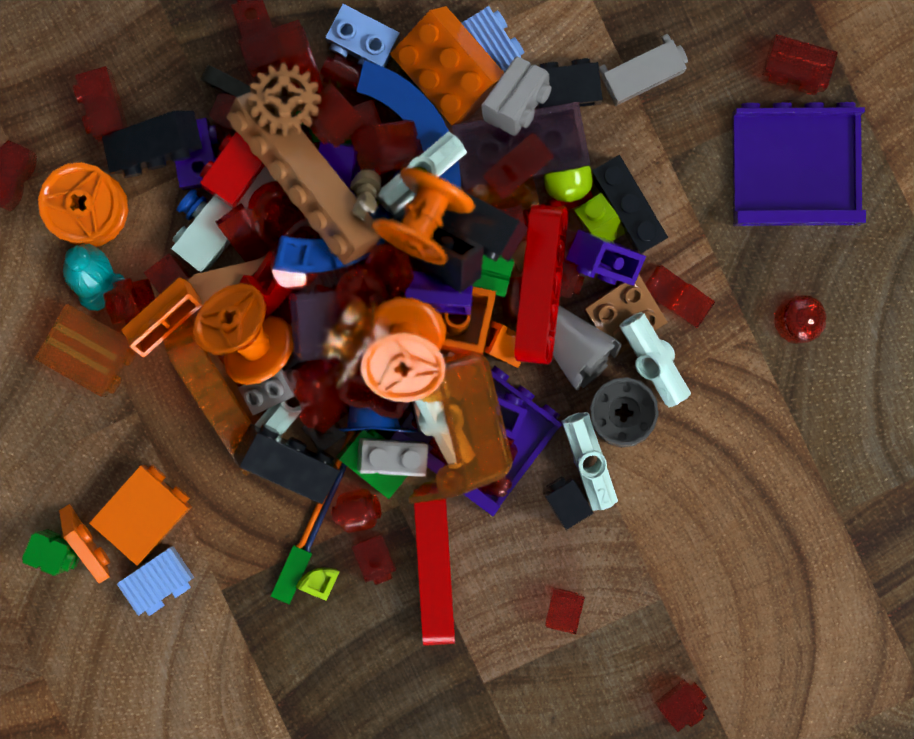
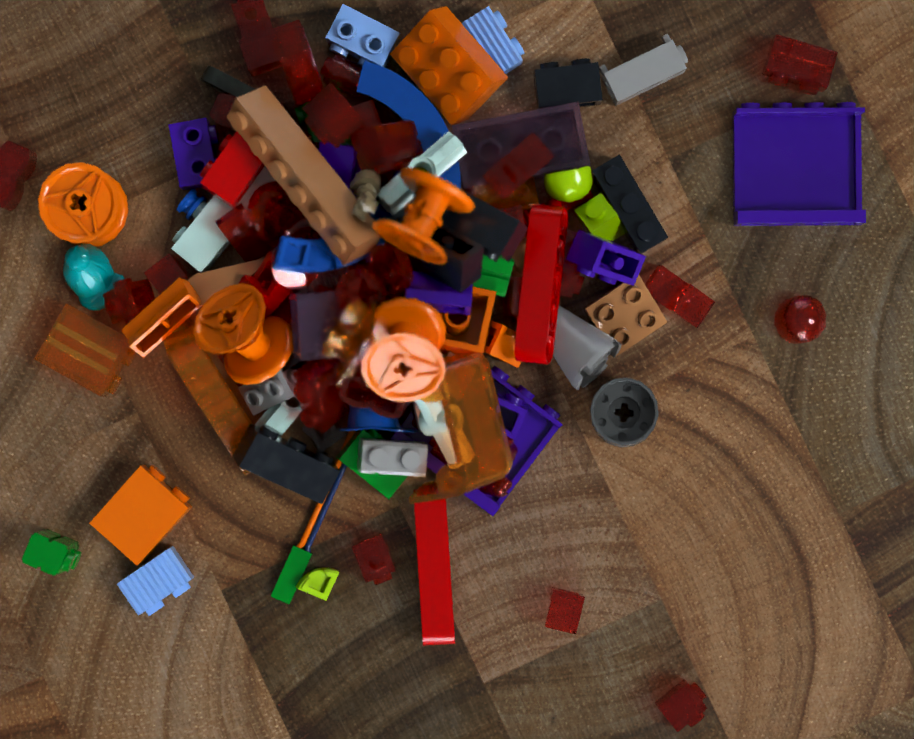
(83, 545): orange wing -> none
(101, 102): clear red brick -> none
(152, 143): black brick -> none
(298, 99): medium nougat gear -> none
(356, 510): clear red head -> none
(516, 96): light grey brick -> none
(567, 502): black brick -> none
(584, 444): light aqua piece -> none
(655, 359): light aqua piece -> none

